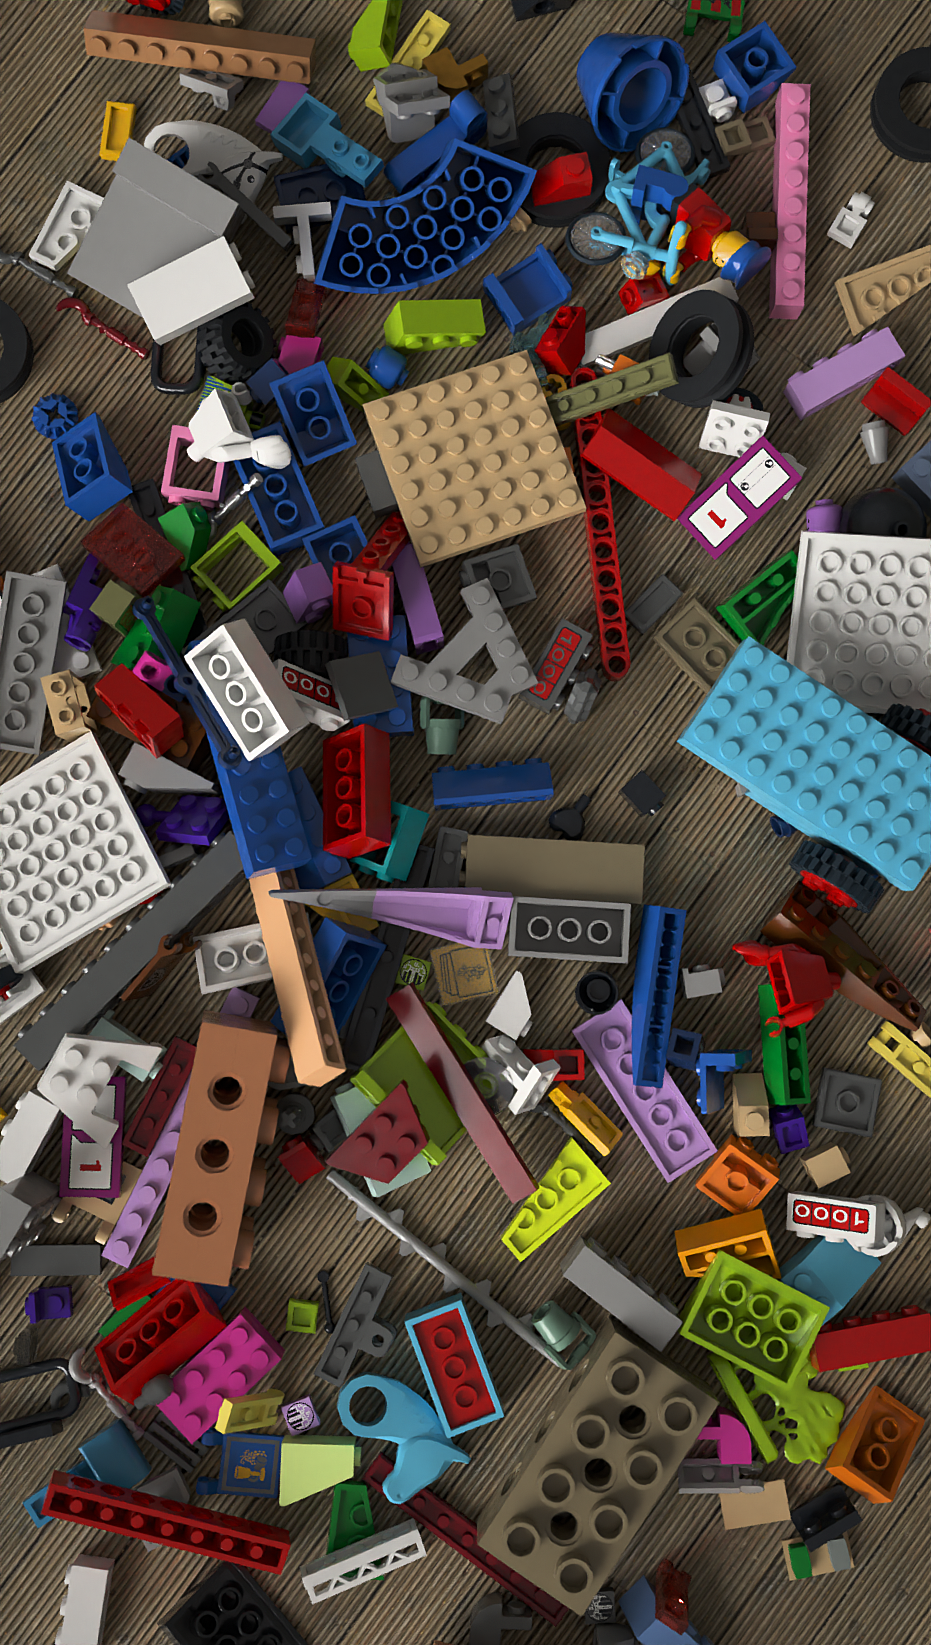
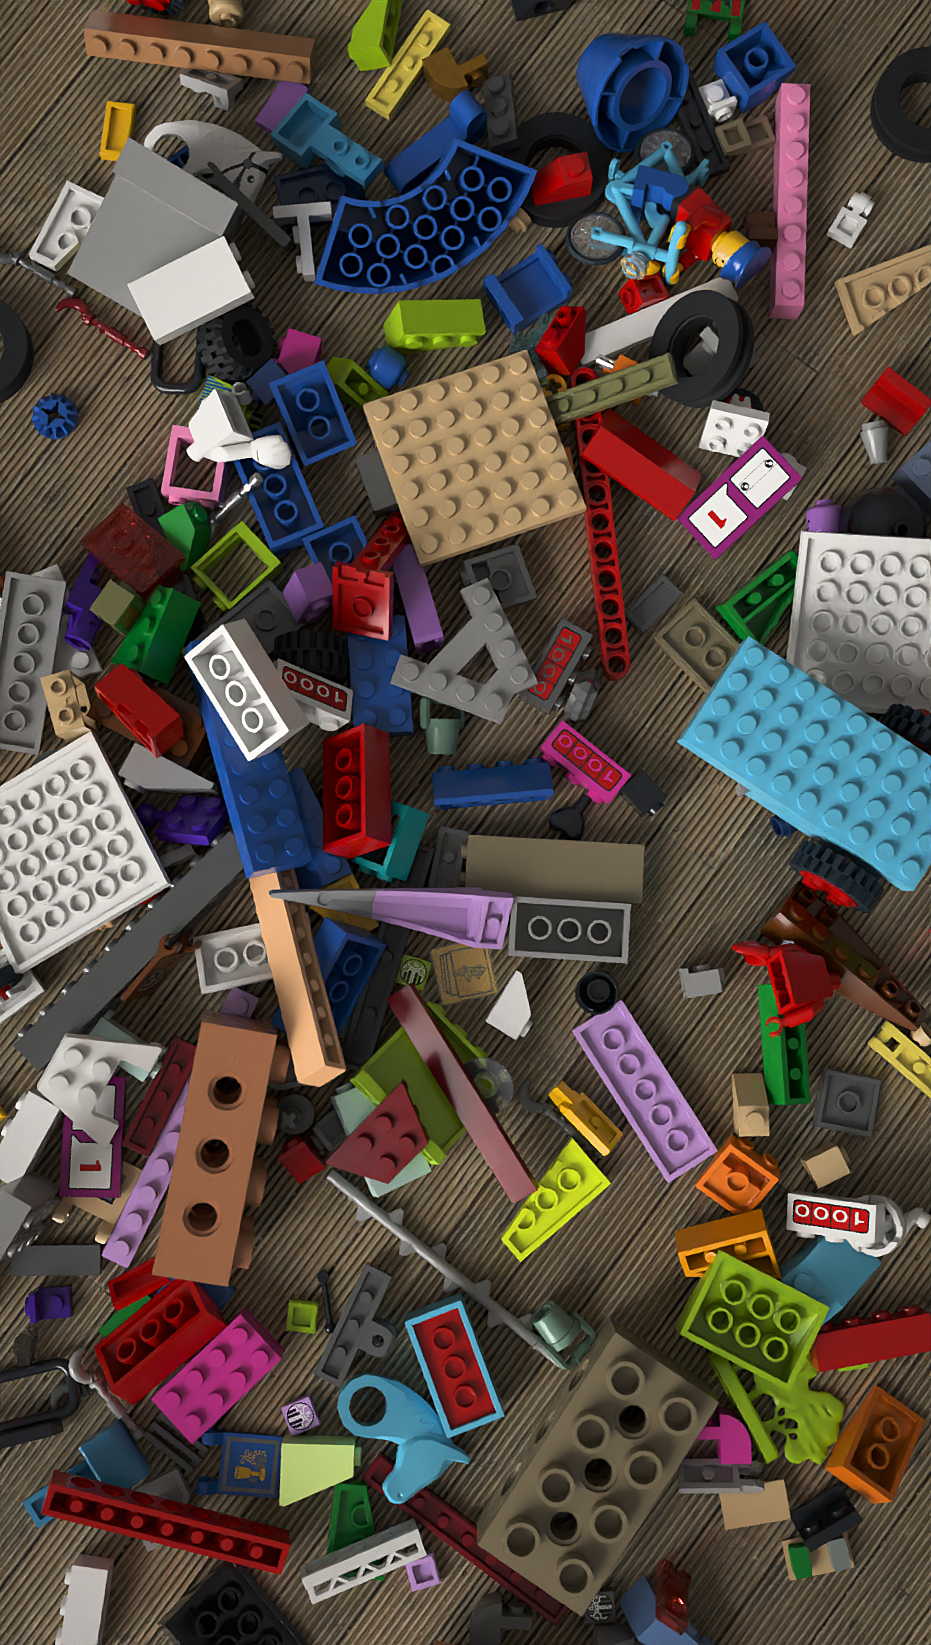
(90, 468): blue slope -> none
(155, 1391): dark grey cylinder -> none
(157, 674): dark pink leg -> none
(228, 756): dark blue piece -> none
(249, 1411): light yellow plate -> none
(305, 309): clear red plate -> none
(361, 685): dark grey tile -> none
(409, 101): light grey piece -> none
(424, 1572): none -> lavender tile
(528, 1078): white bracket -> none
(569, 1059): red slope -> none
(583, 764): none -> brick
(621, 1293): light grey brick -> none
(655, 991): blue slope -> none
(685, 1049): dark blue brick -> none
(711, 1072): blue bracket -> none
(789, 1128): dark purple bracket -> none
(843, 373): lavender brick -> none

